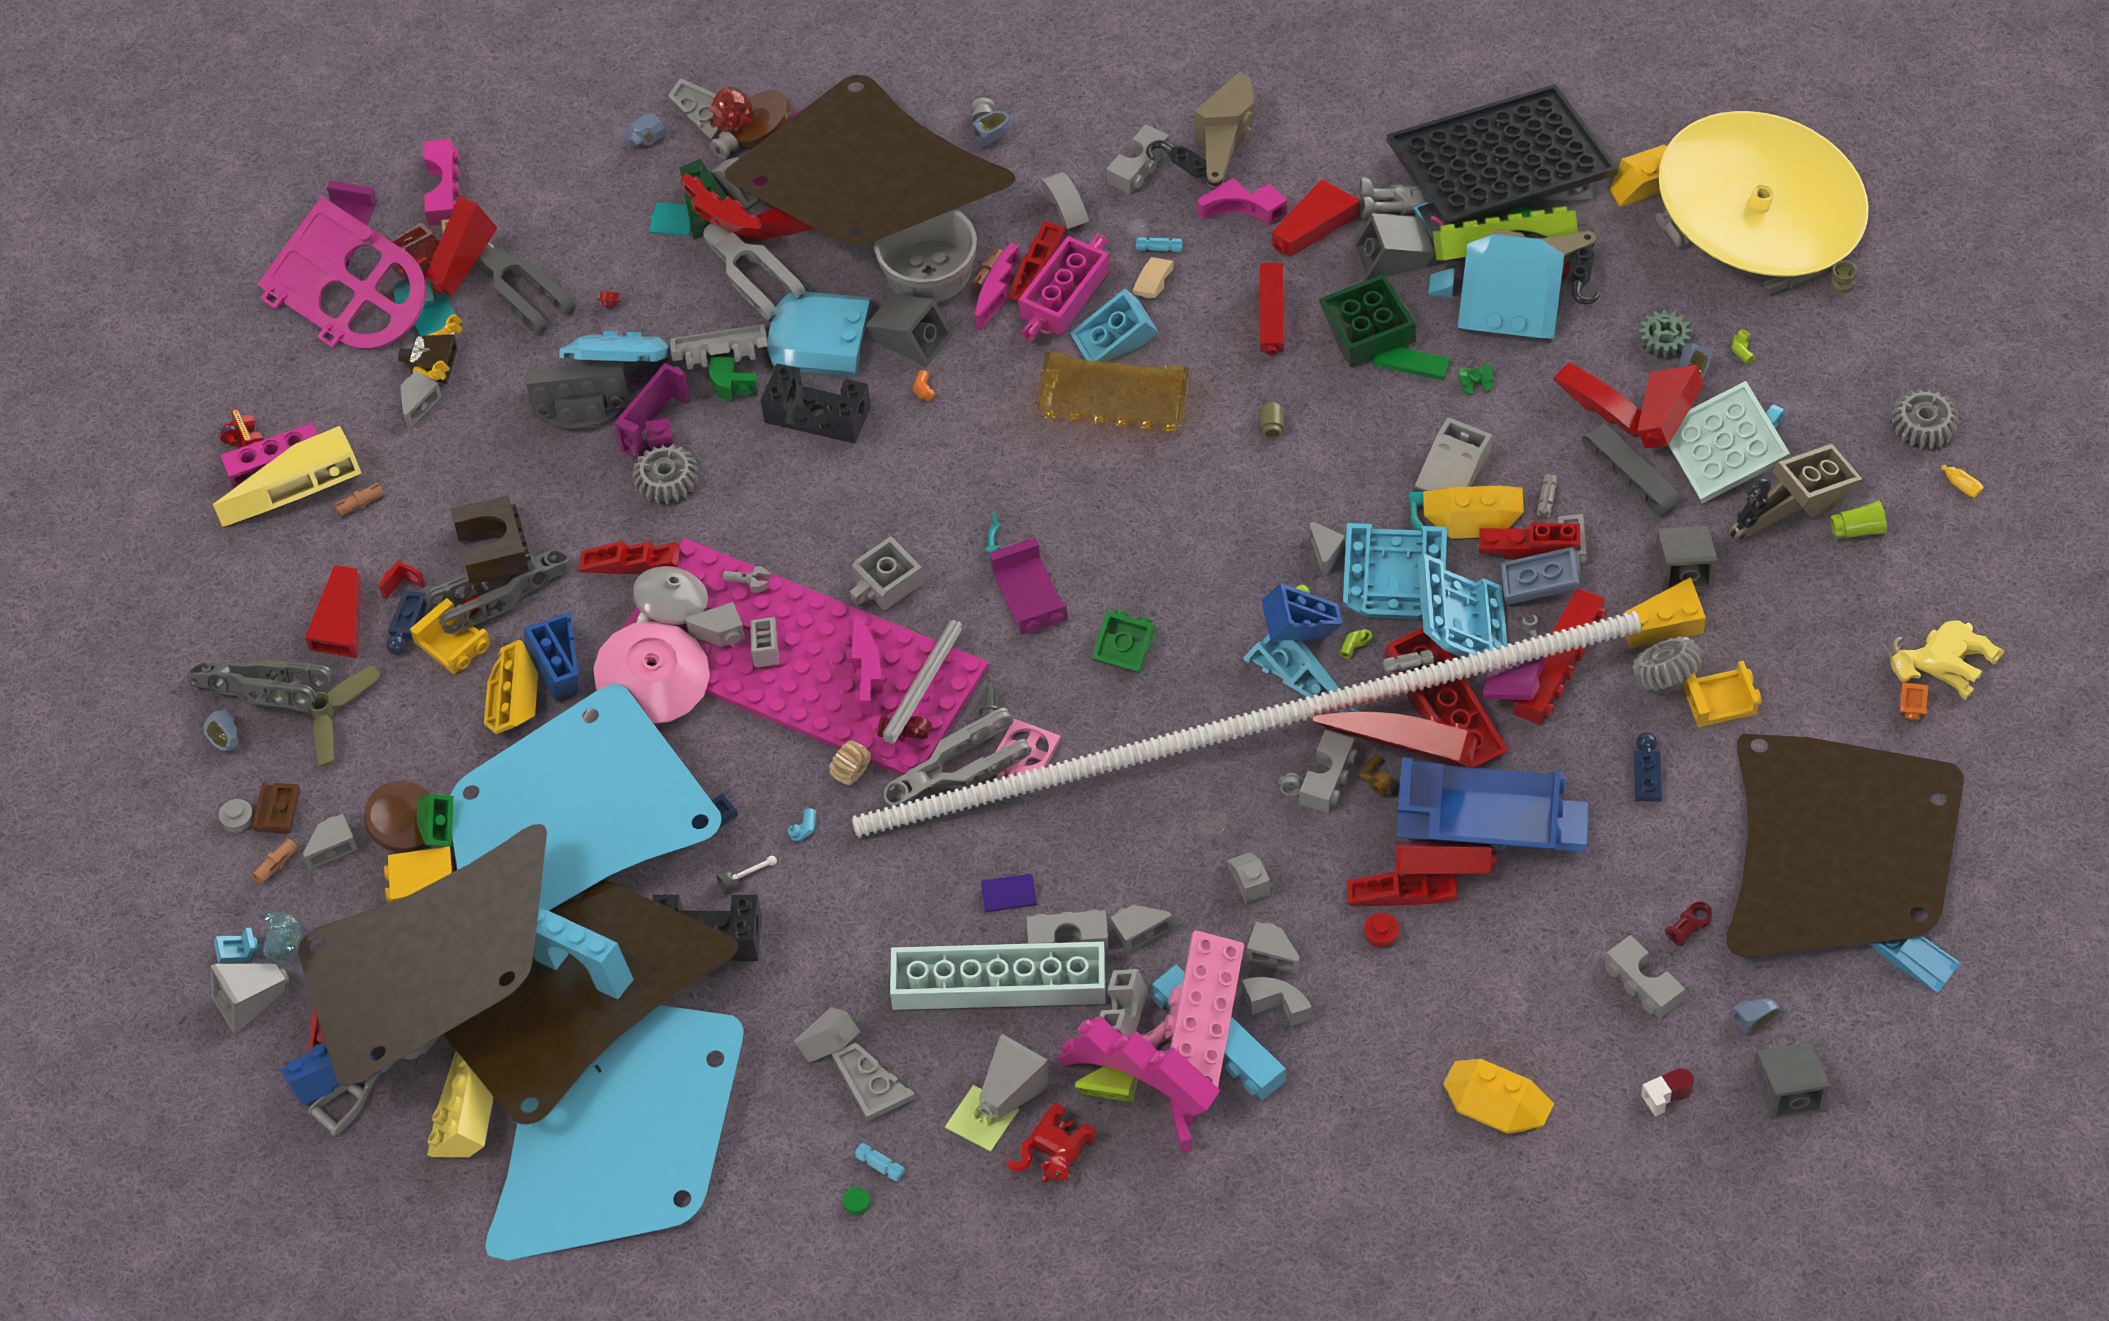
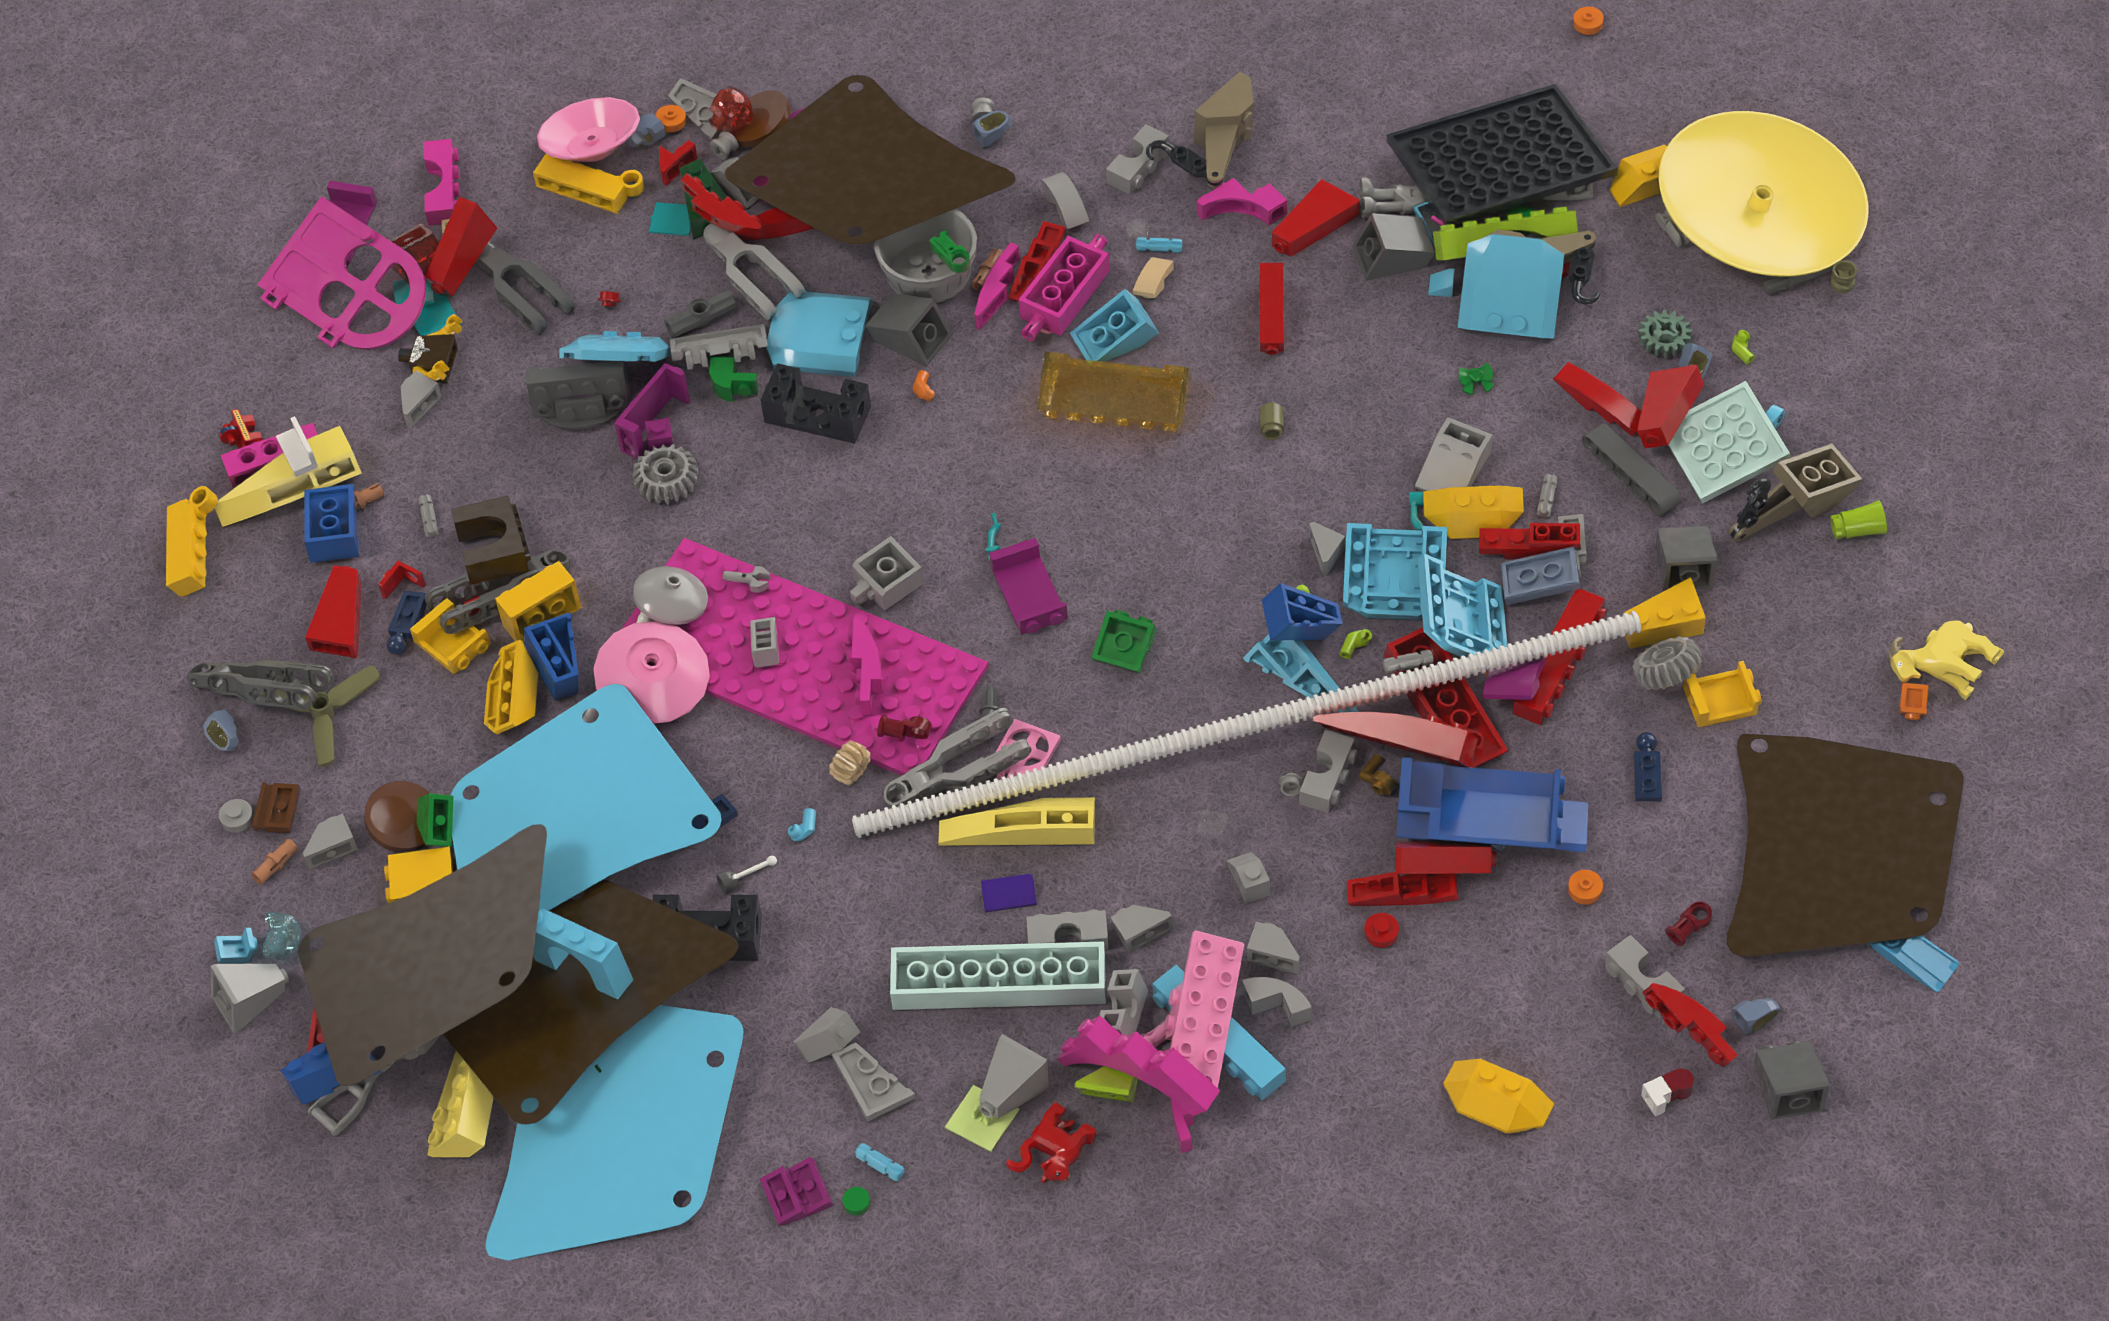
(187, 541): none -> yellow hinge
(297, 449): none -> white panel
(331, 523): none -> blue slope
(428, 516): none -> light grey axle
(538, 600): none -> yellow brick
(587, 183): none -> yellow hinge
(588, 129): none -> bright pink dish
(625, 559): red slope -> none
(671, 163): none -> red slope
(672, 117): none -> orange wheel
(700, 313): none -> dark grey piece
(717, 626): light grey slope -> none
(796, 1191): none -> magenta slope
(922, 681): light grey axle -> none
(948, 251): none -> green piece
(1026, 823): none -> light yellow wedge
(1368, 320): dark green slope -> none
(1414, 363): green tile -> none
(1531, 628): light grey hand -> none
(1585, 887): none -> orange wheel
(1588, 20): none -> orange wheel
(1682, 1012): none -> red slope
(1925, 418): light grey gear -> none
(1963, 481): yellow piece -> none

